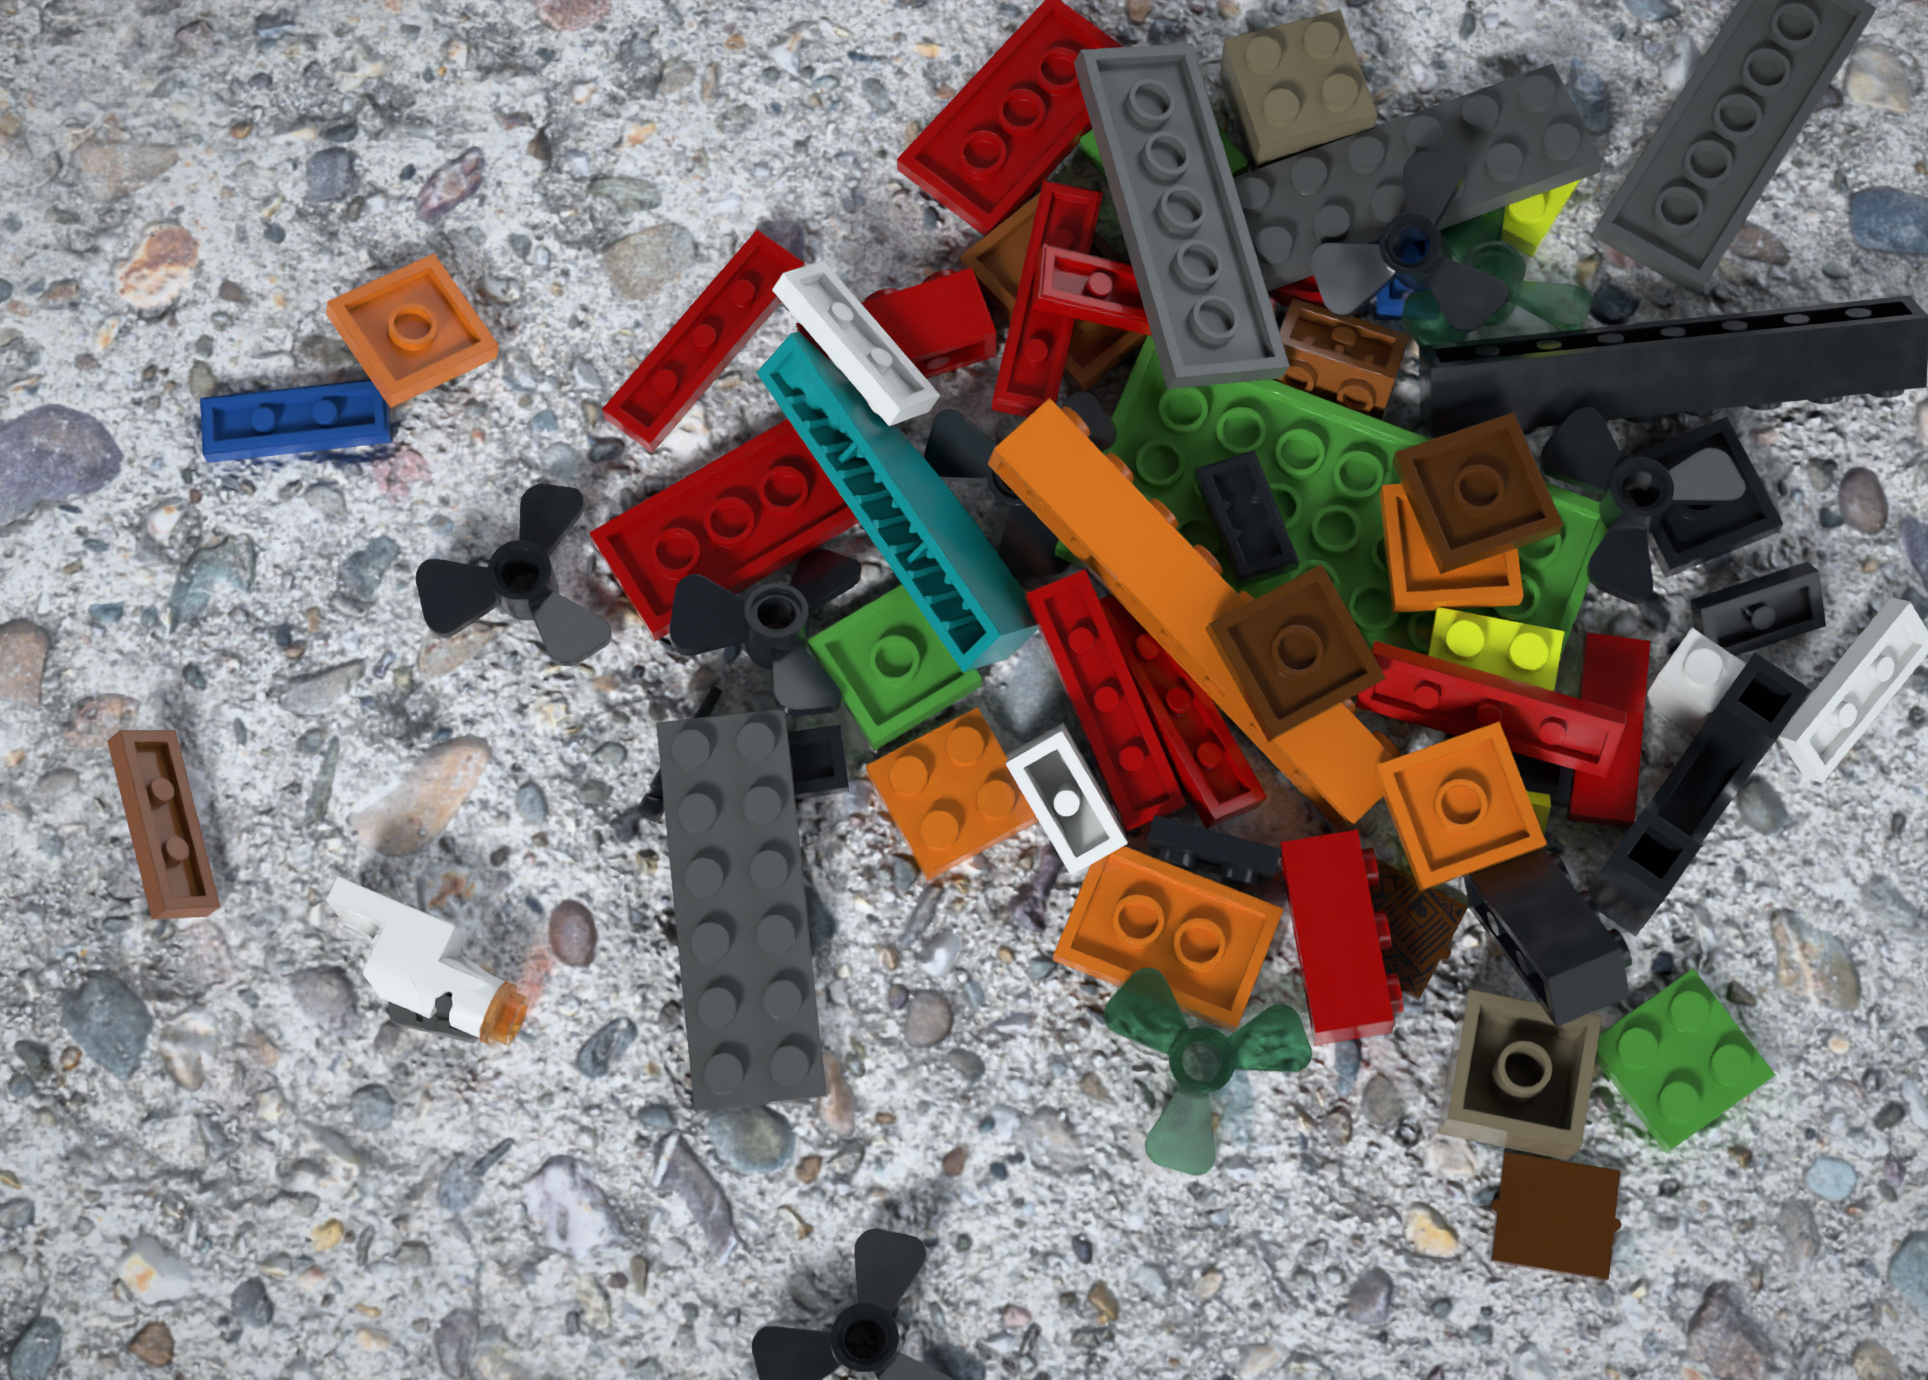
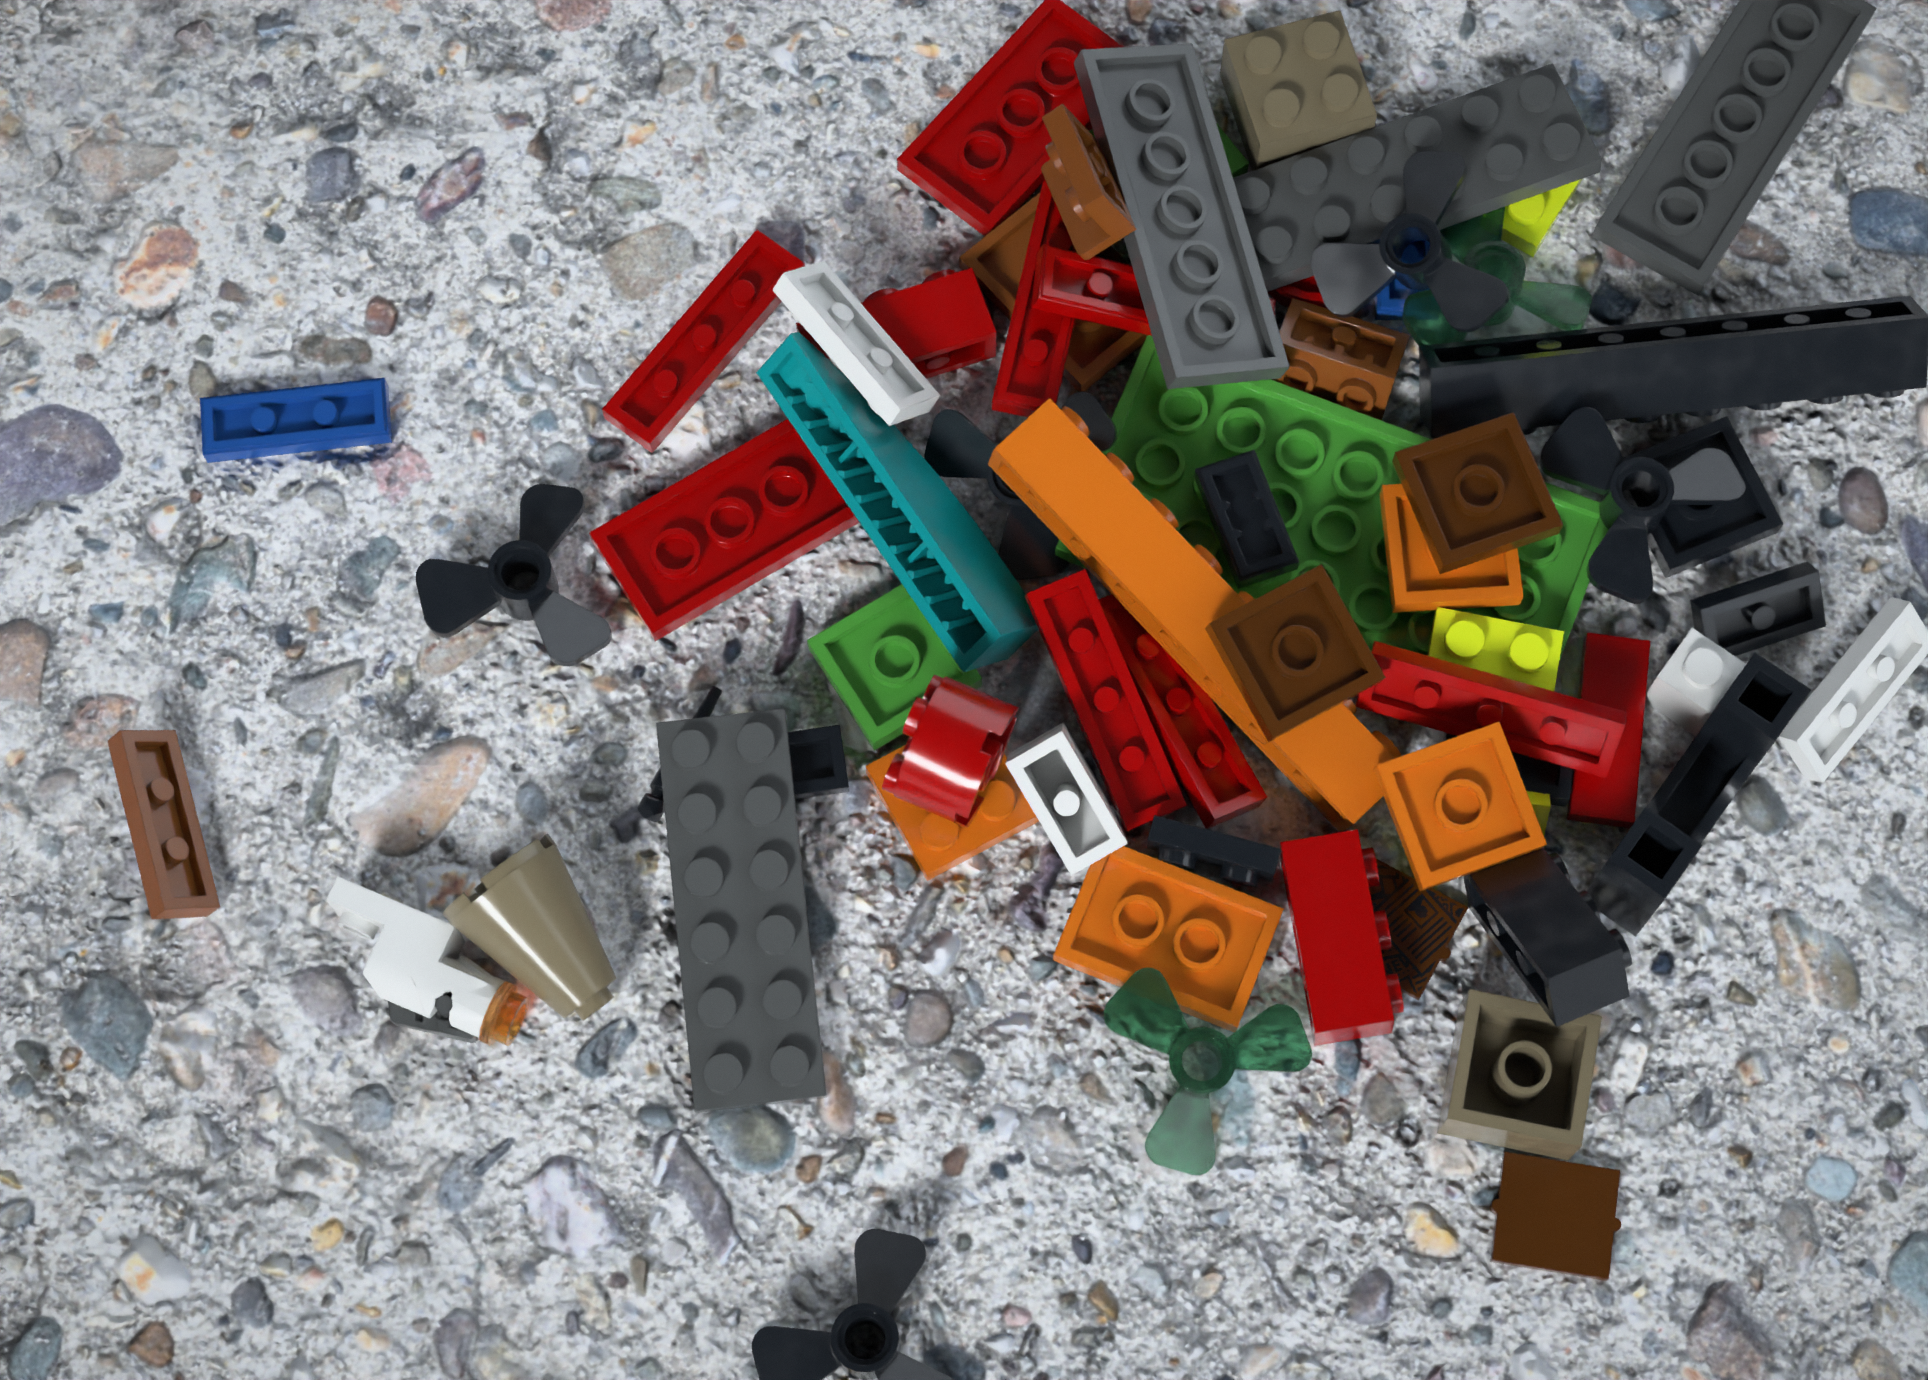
(412, 330): orange plate -> none
(538, 930): none -> dark tan cone
(714, 618): black piece -> none
(951, 749): none -> red brick
(1083, 186): none -> dark orange bracket
(1680, 1061): bright green plate -> none

